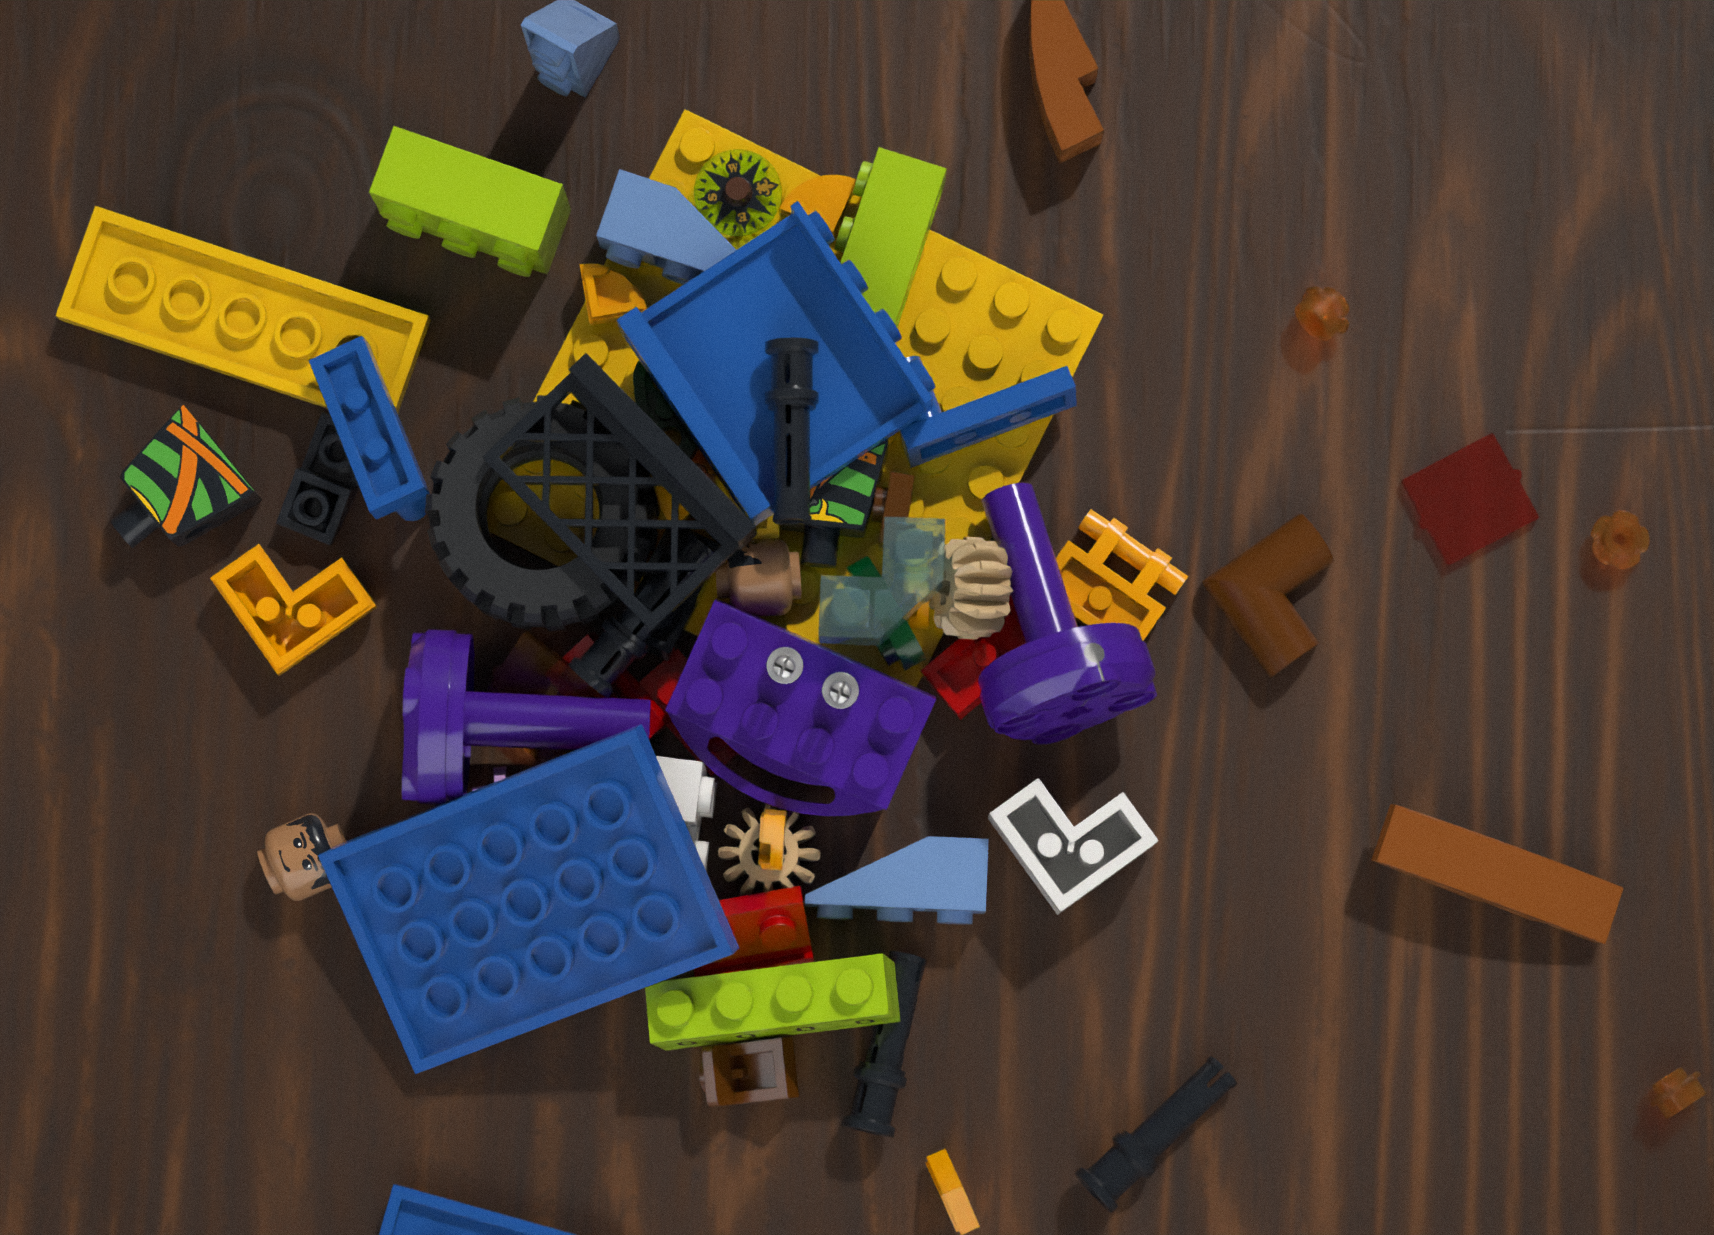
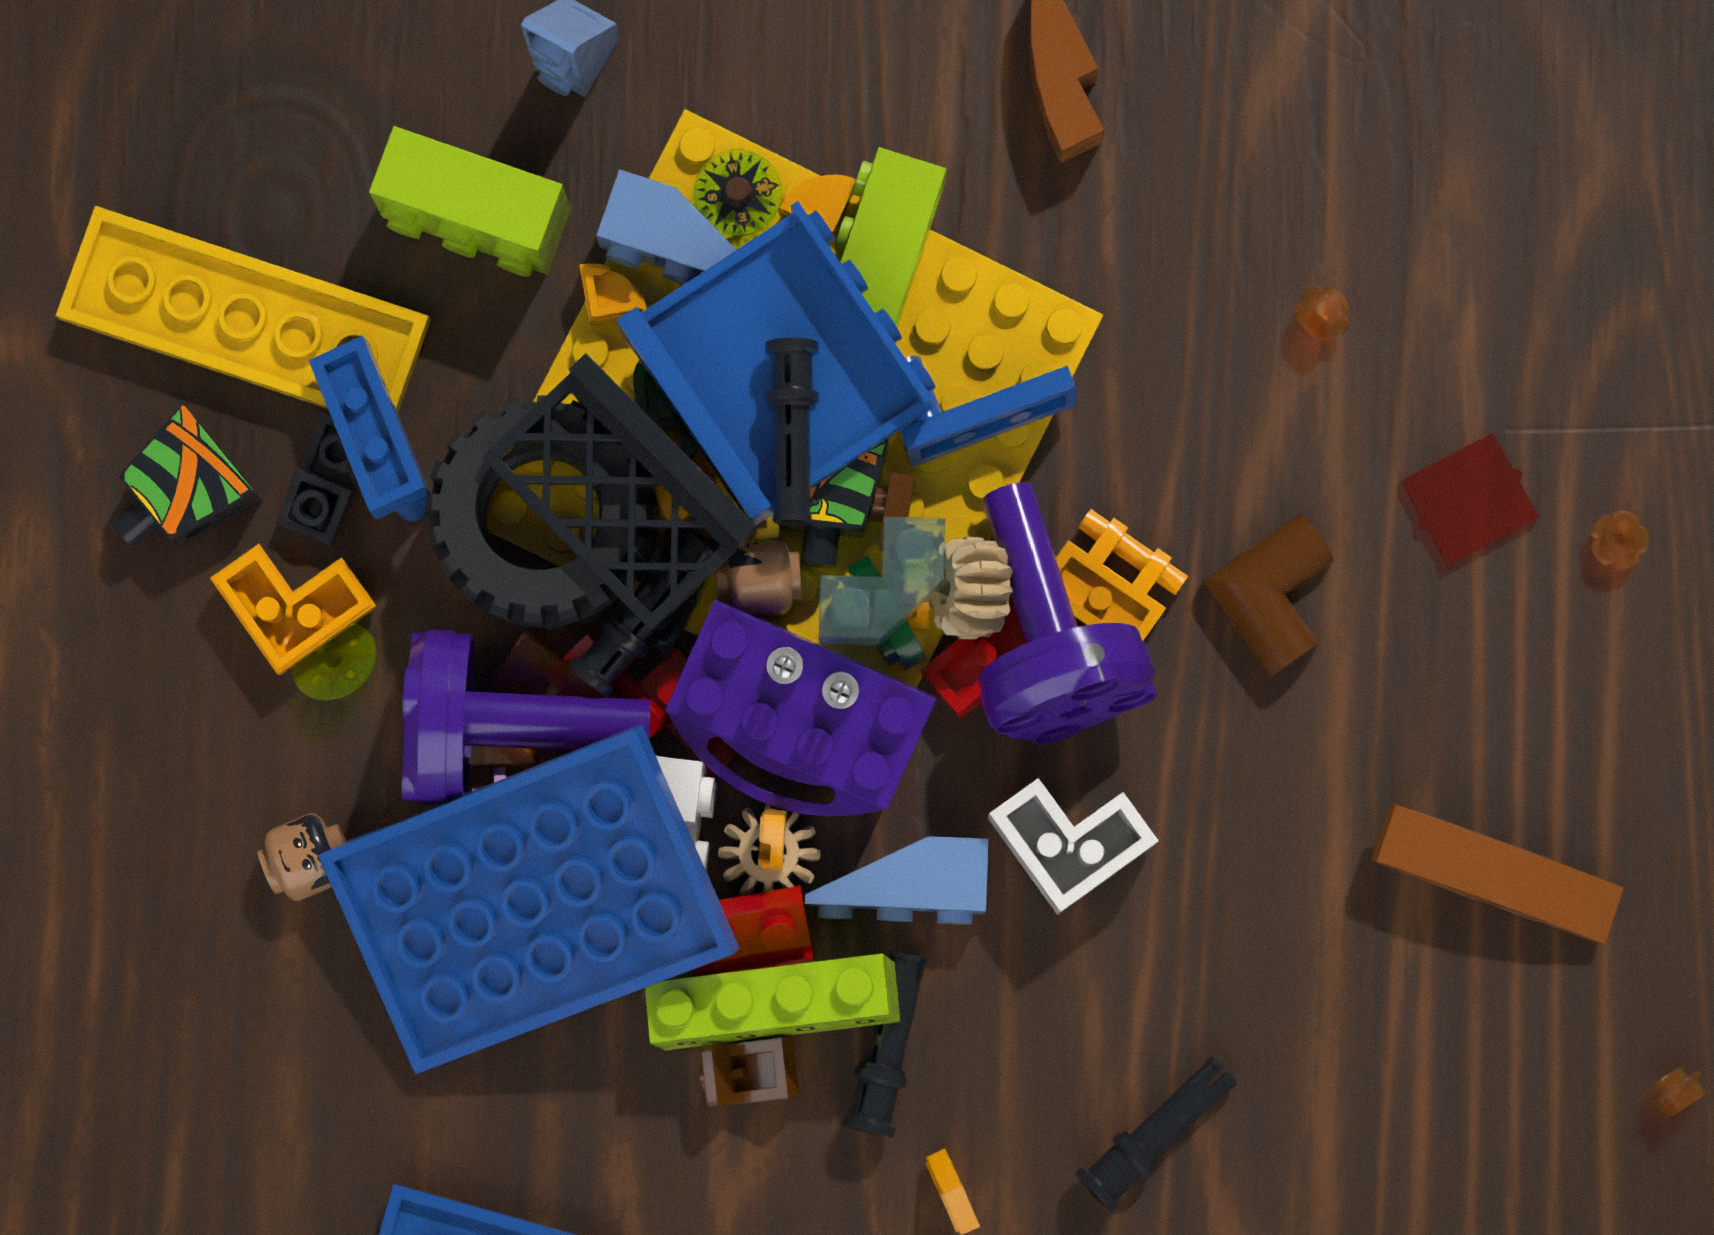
(337, 666): none -> clear neon green piece

